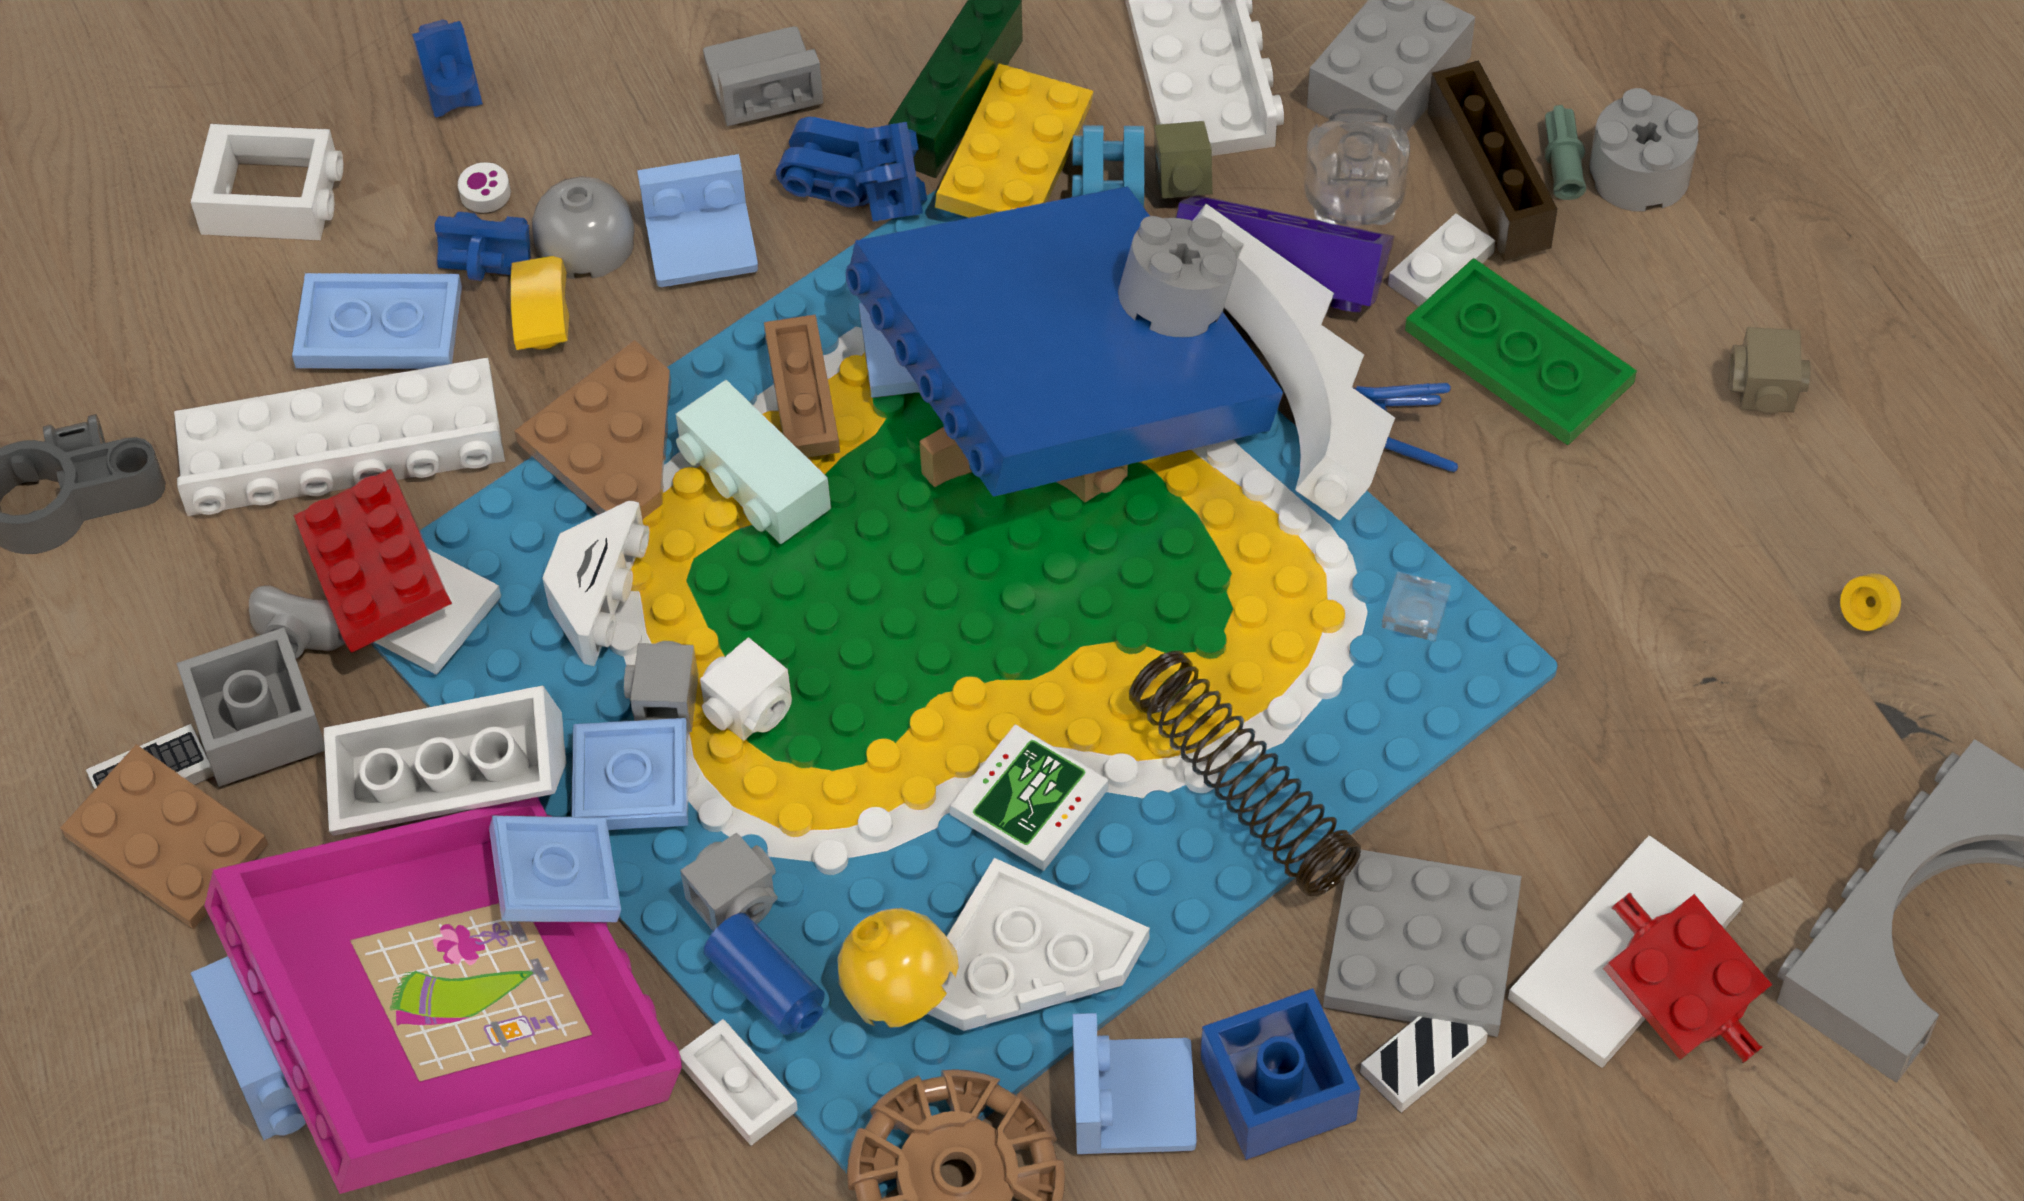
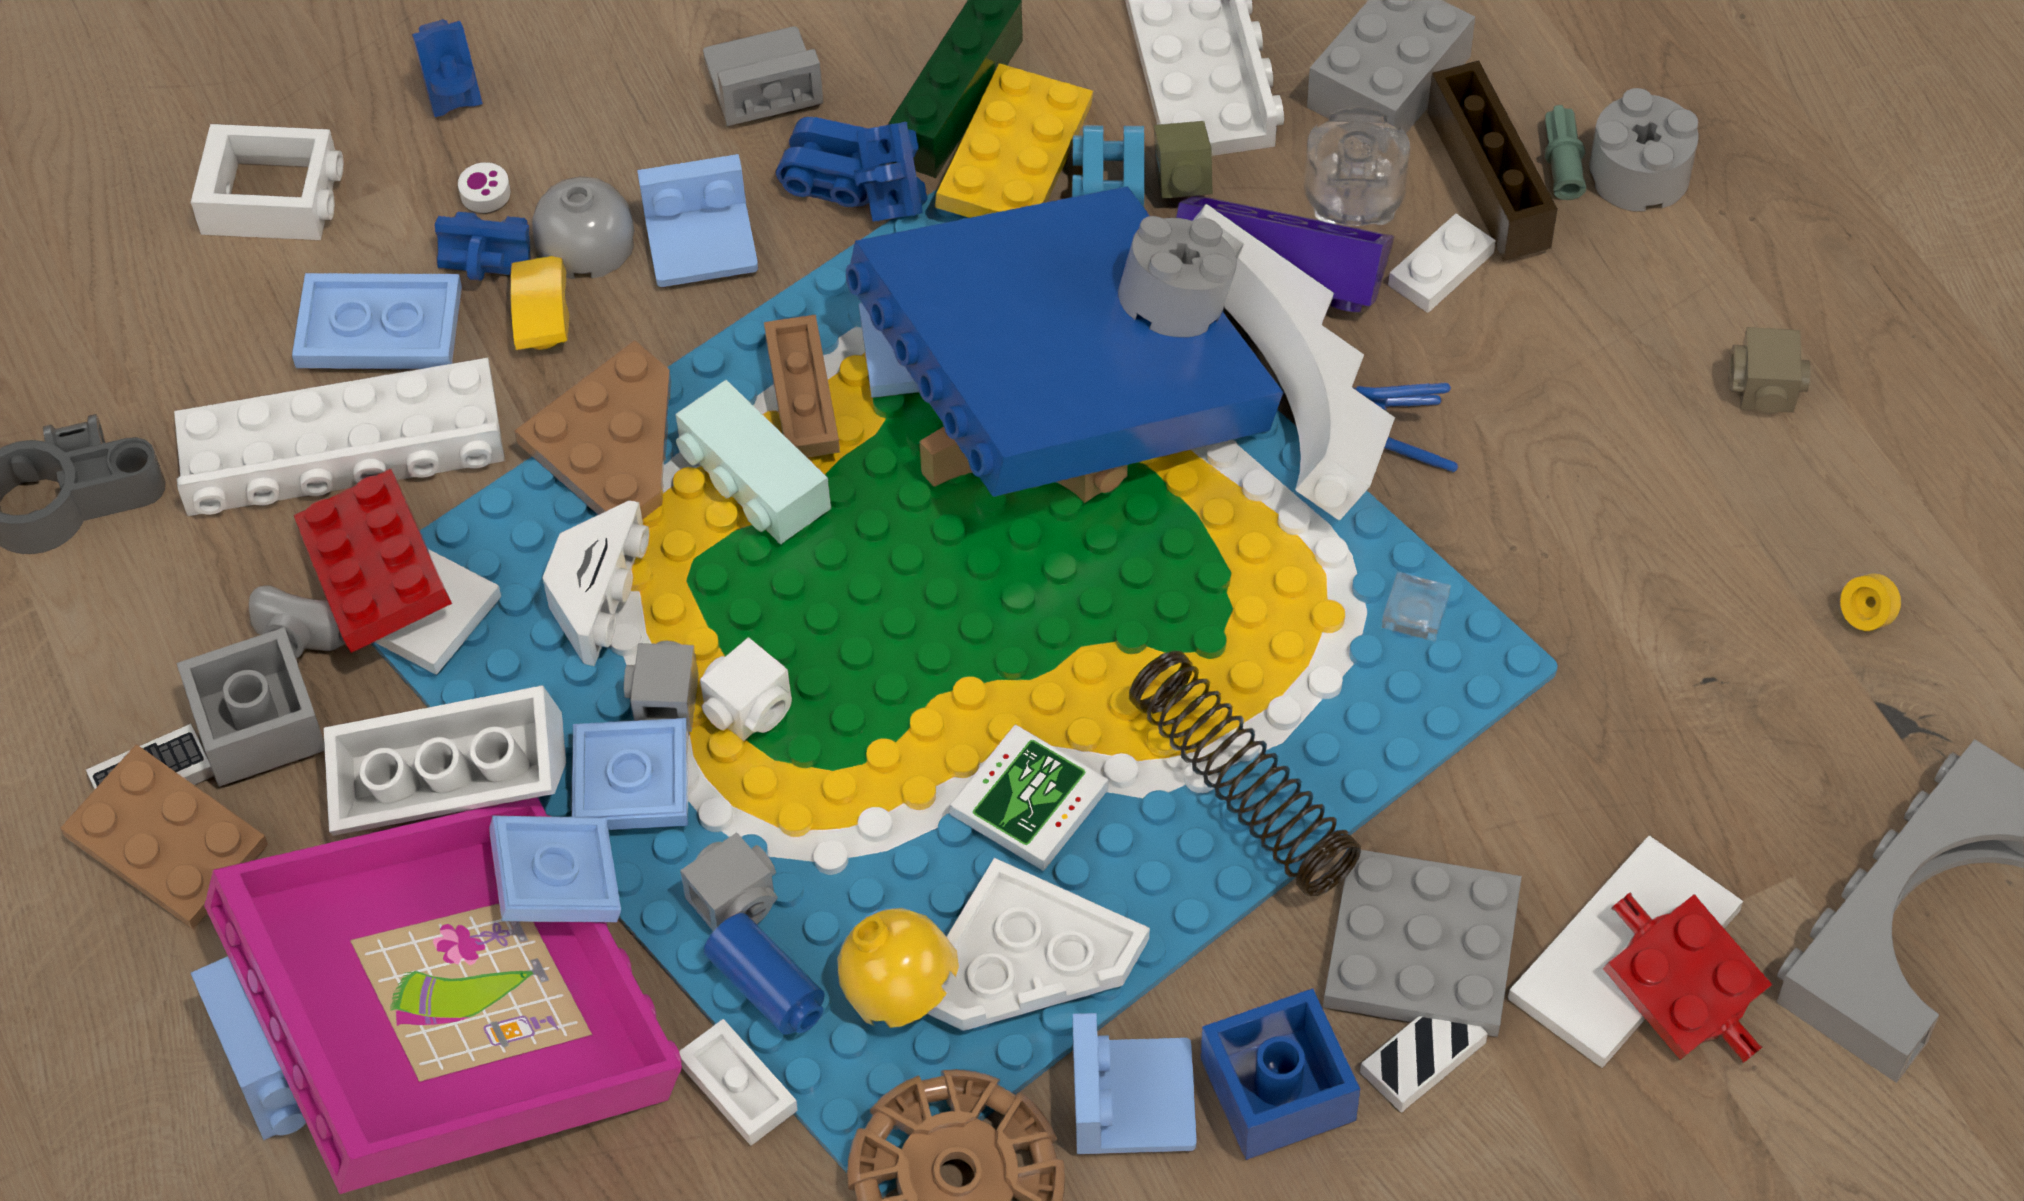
(1520, 351): green plate -> none

